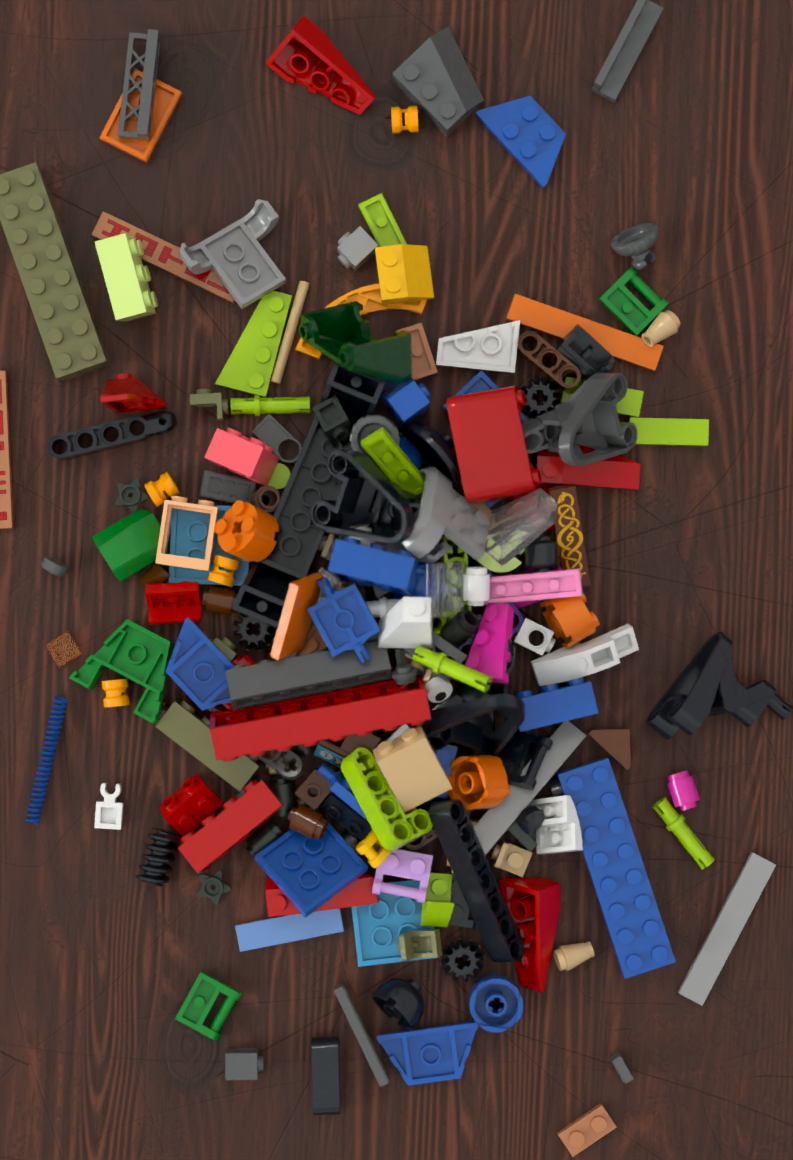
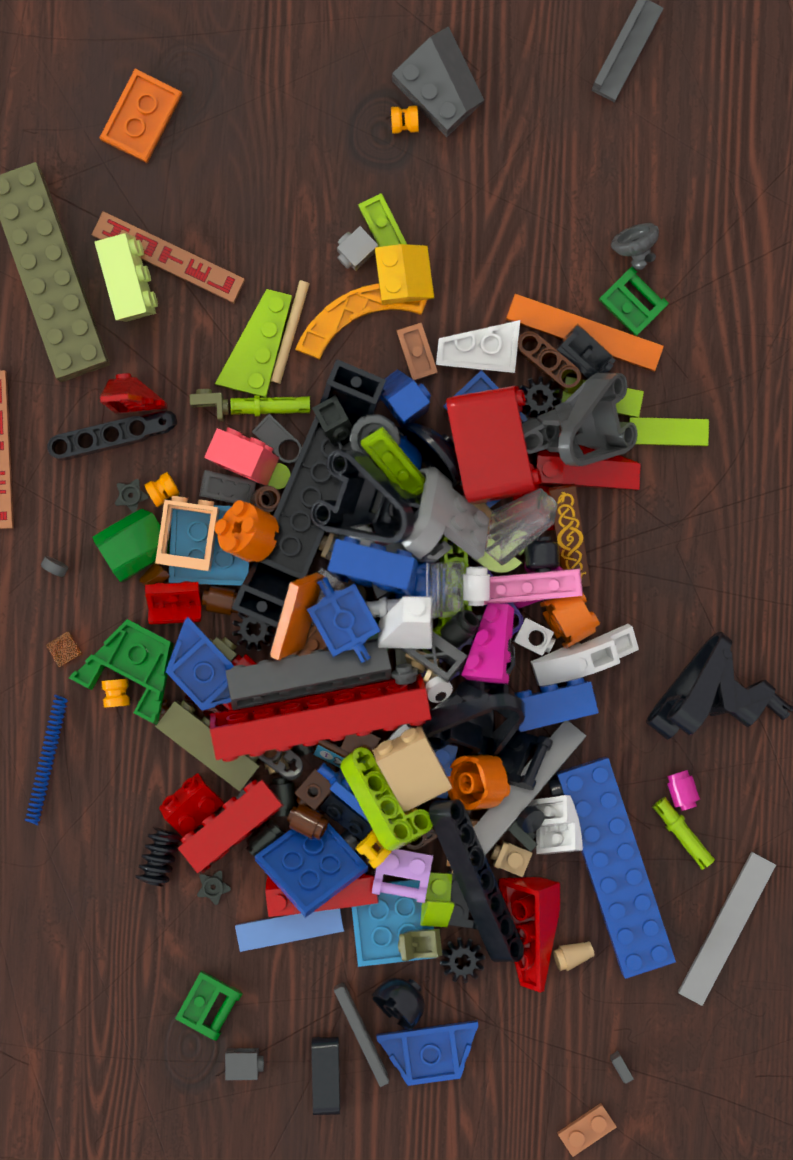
(109, 812): white plate -> none
(148, 85): dark grey fence -> none
(221, 576): light orange wheel -> none
(239, 257): light grey piece -> none
(316, 63): red wedge -> none
(348, 341): dark green windscreen -> none
(442, 664): lime pin -> none
(506, 1014): blue brick -> none
(526, 134): blue wing -> none
(615, 742): reddish brown slope -> none
(662, 327): tan cone -> none

